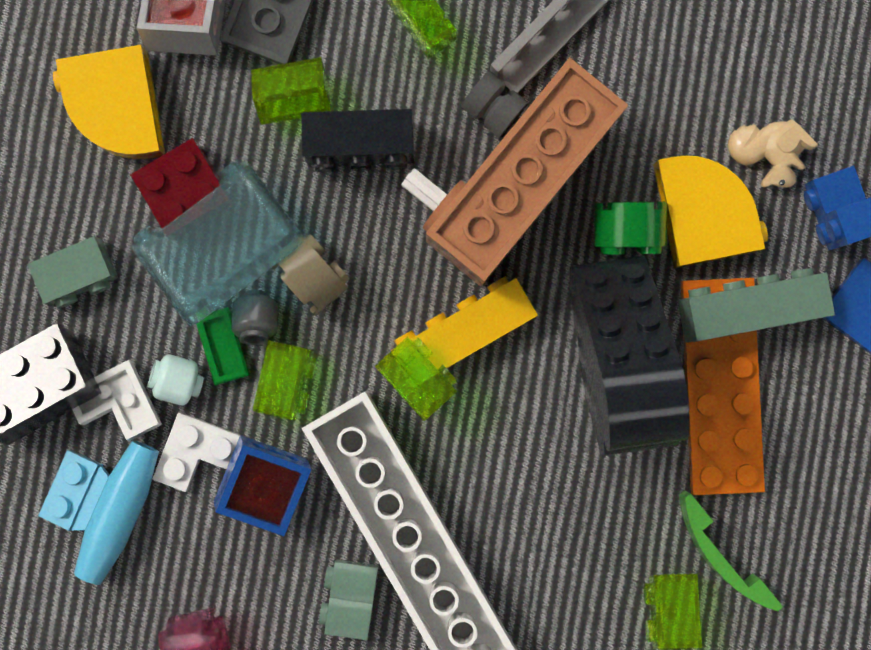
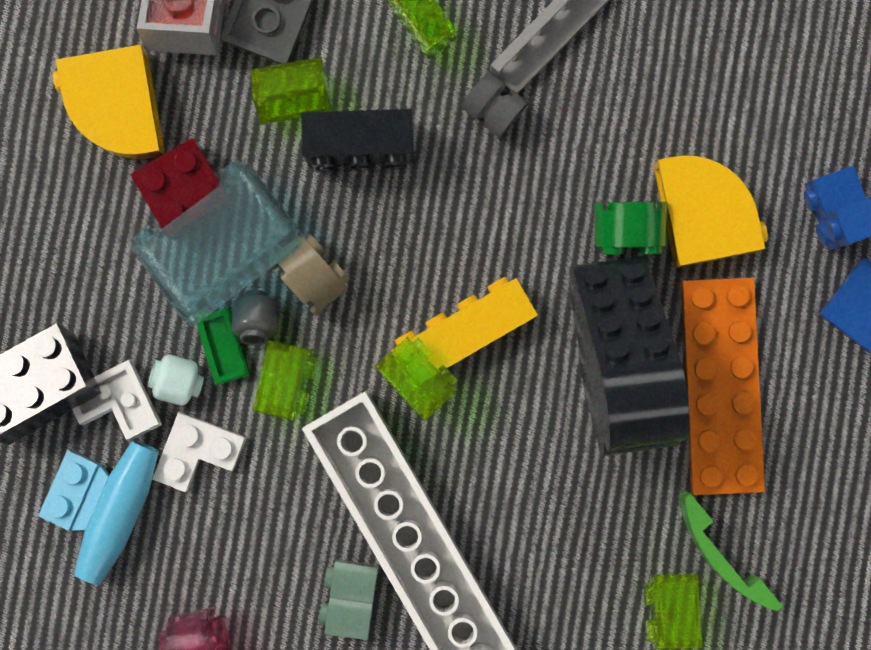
(73, 272): sand green brick -> none
(262, 485): piece -> none
(522, 175): nougat piece -> none
(755, 307): sand green brick -> none
(778, 143): tan animal -> none

